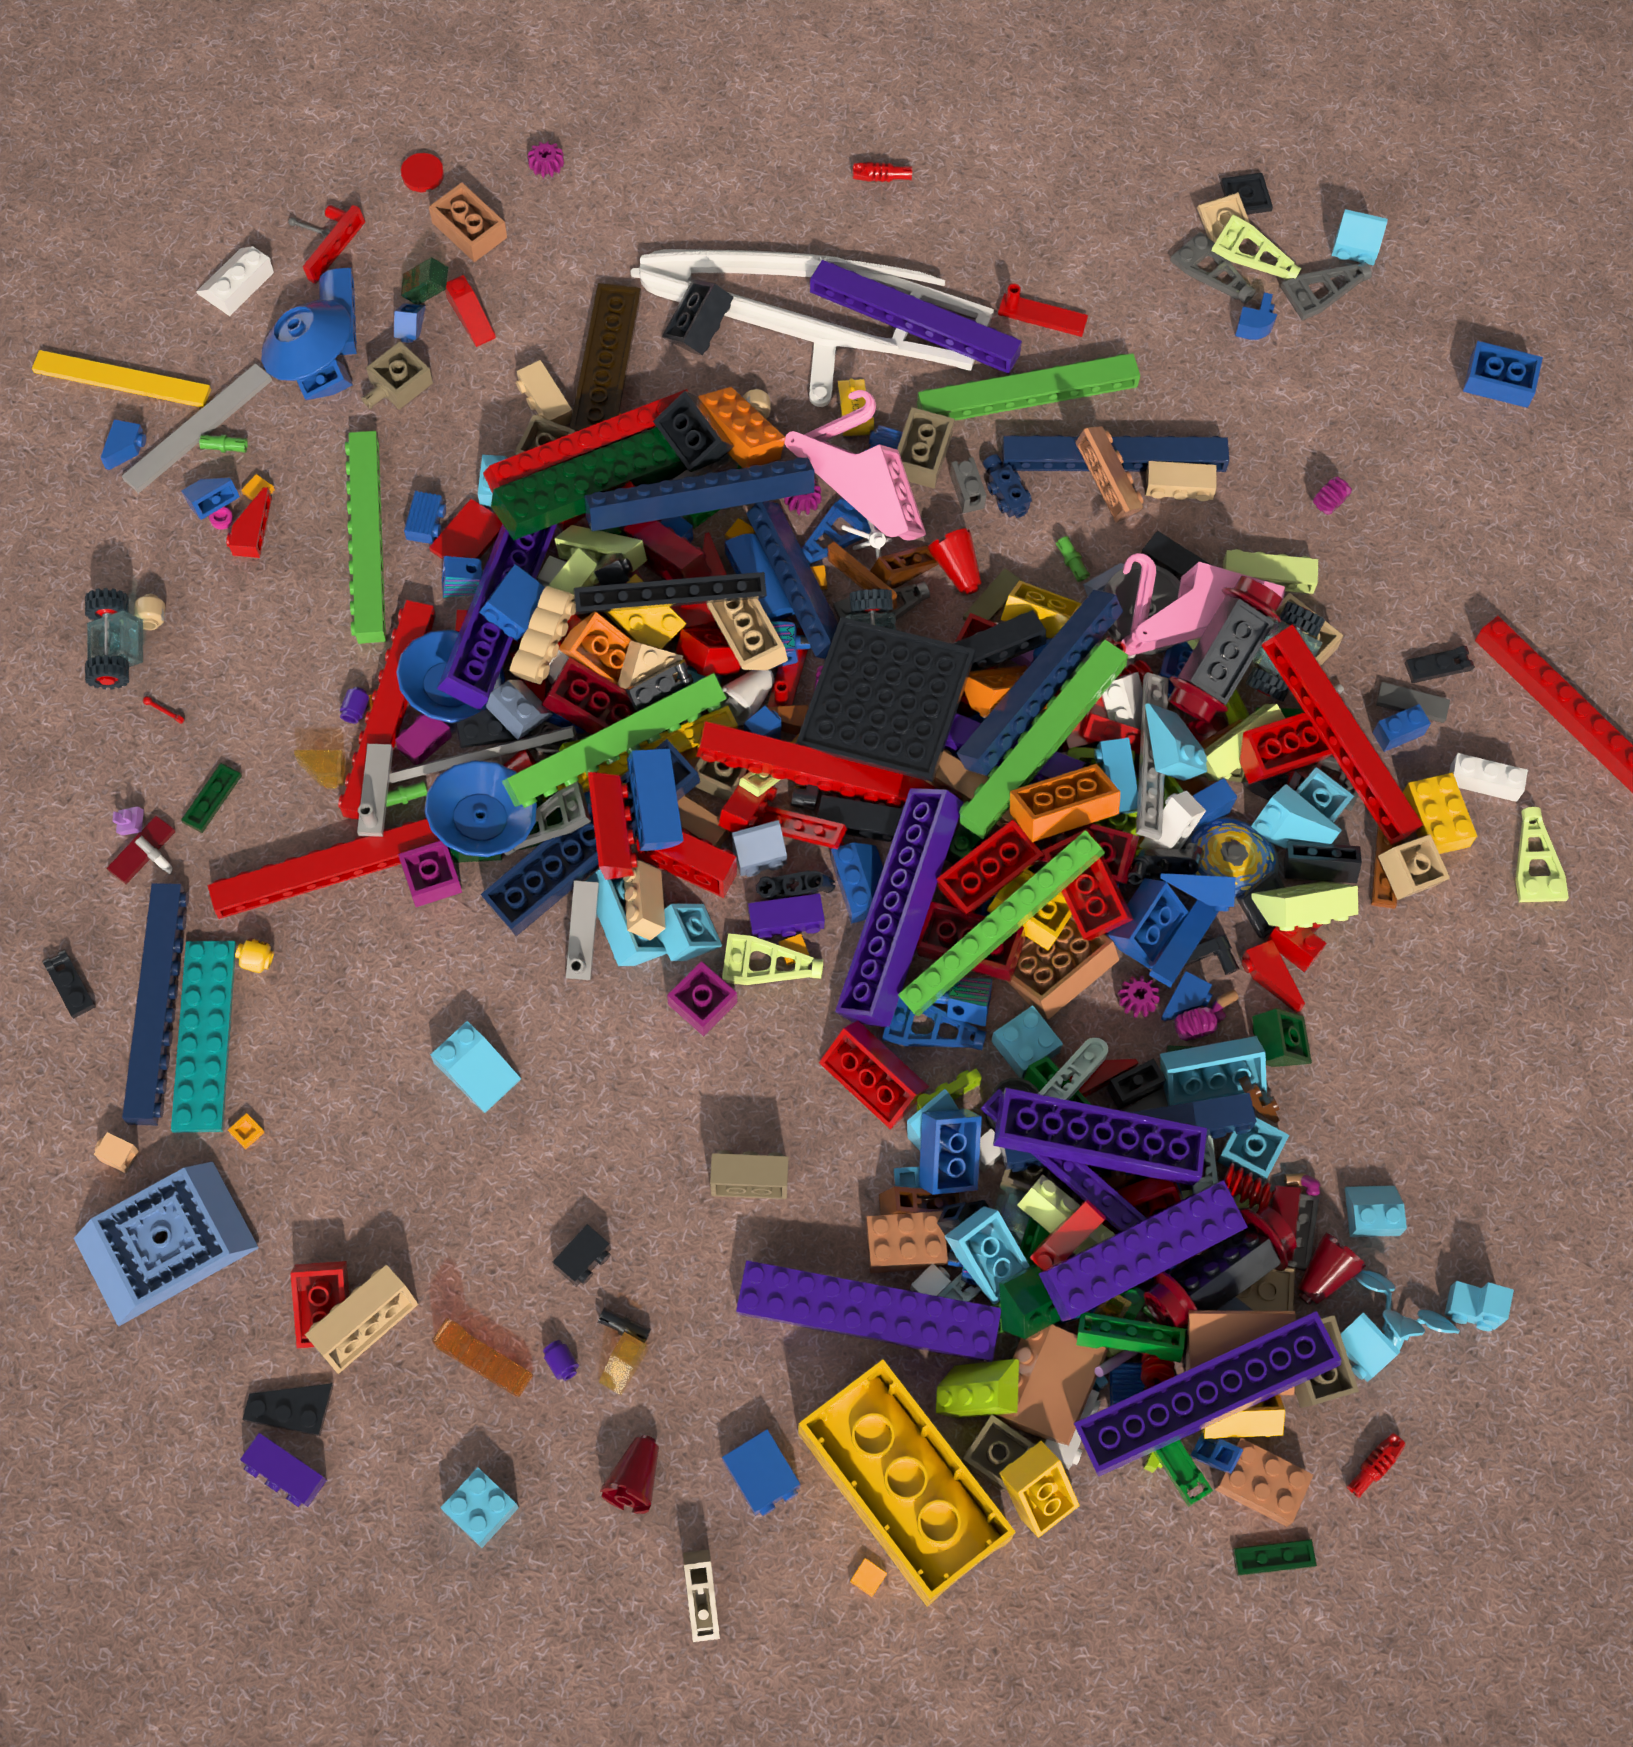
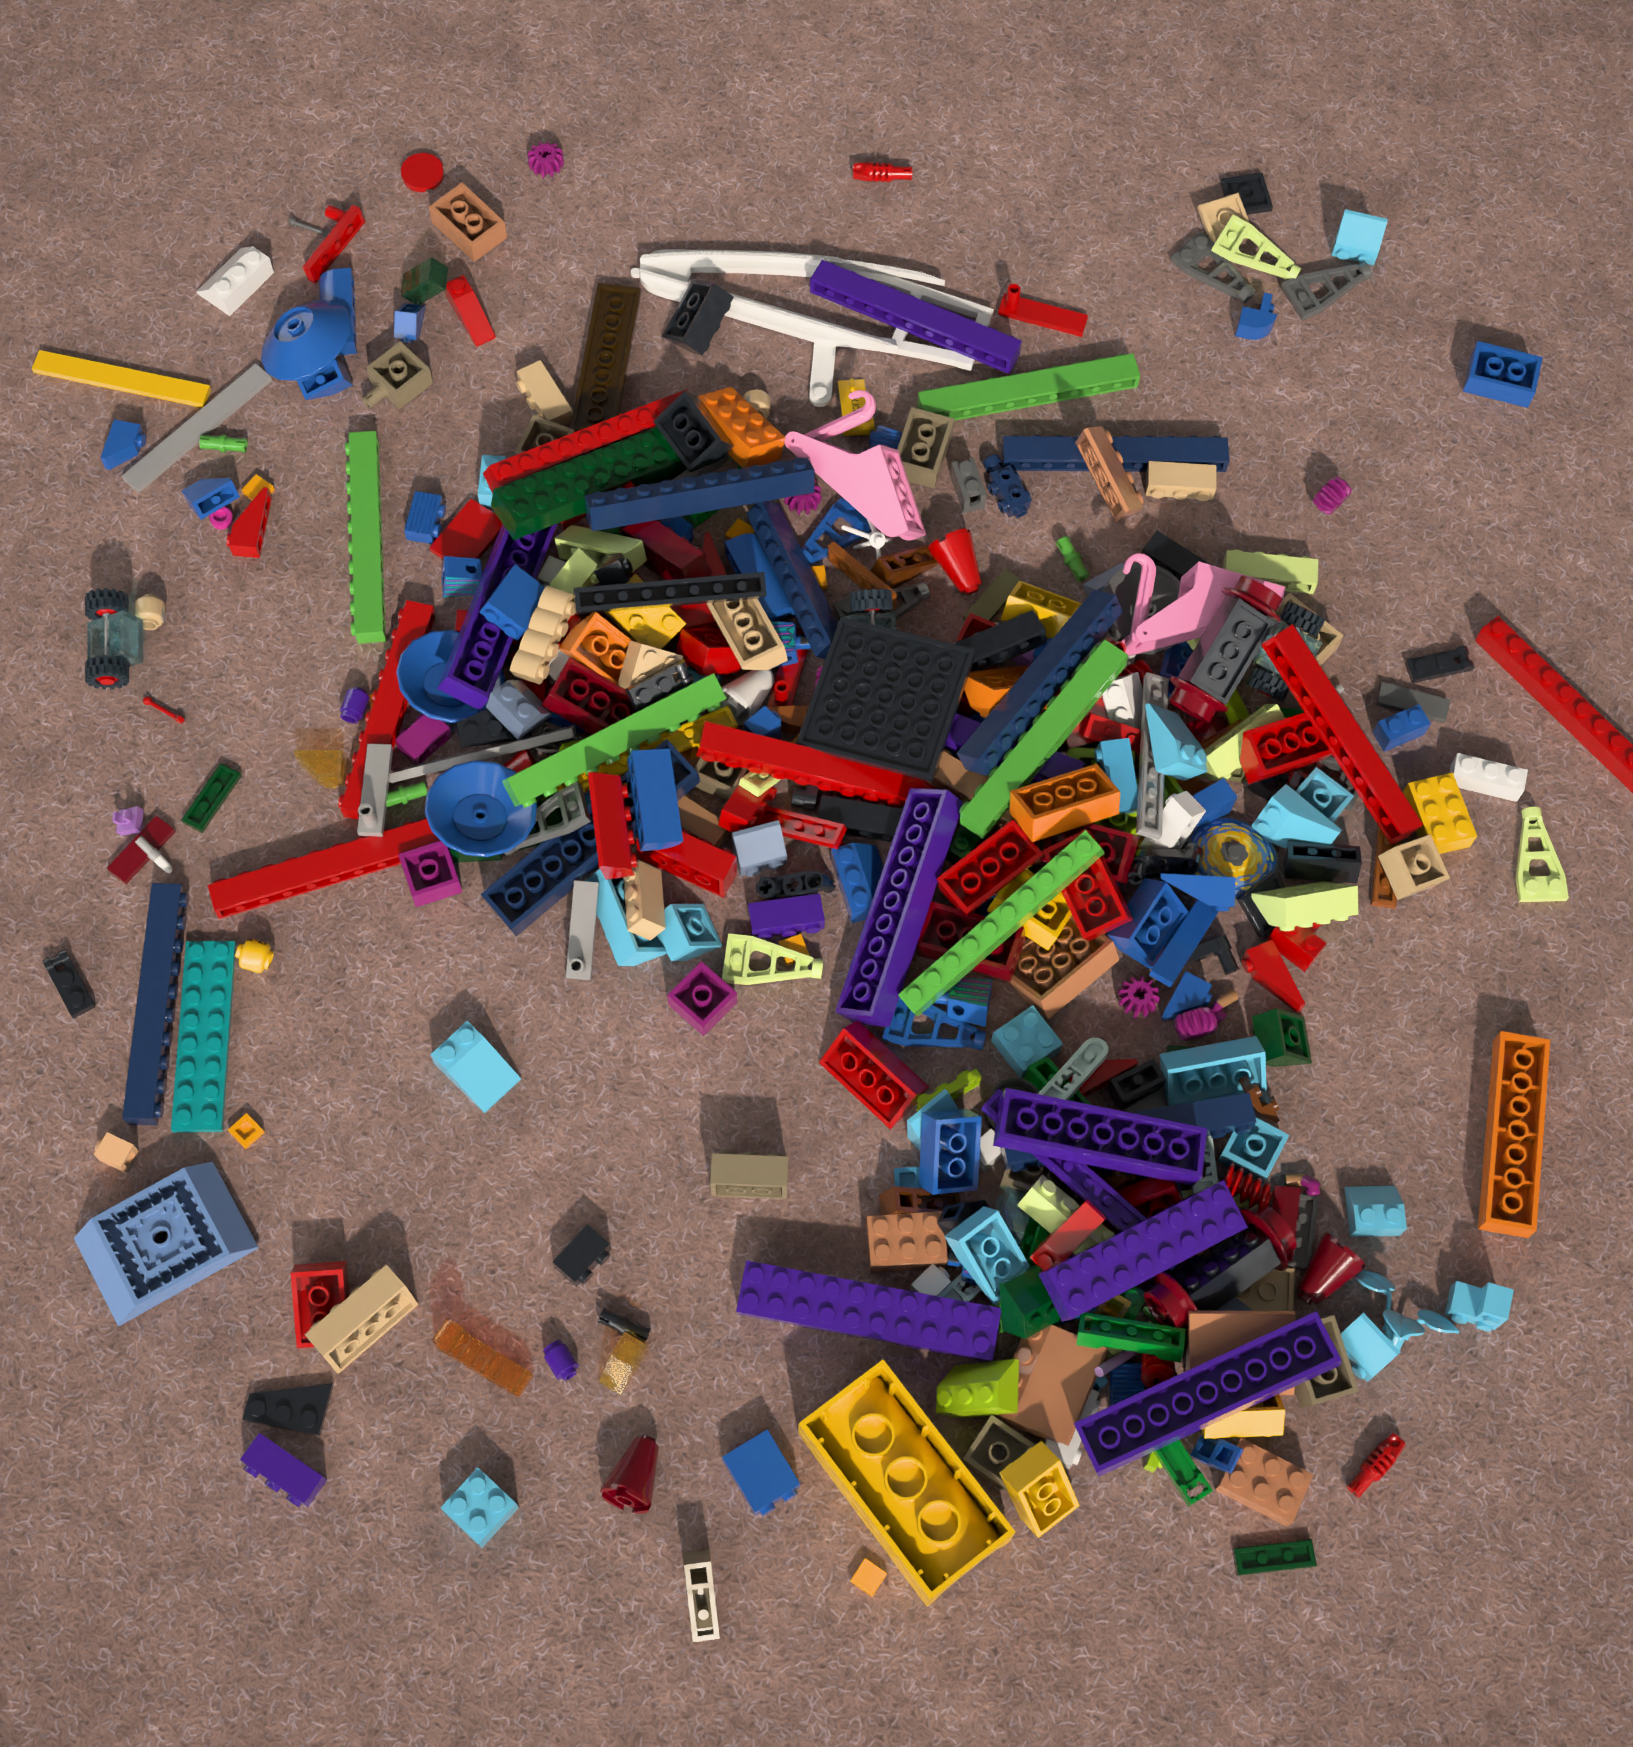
(1514, 1135): none -> orange brick

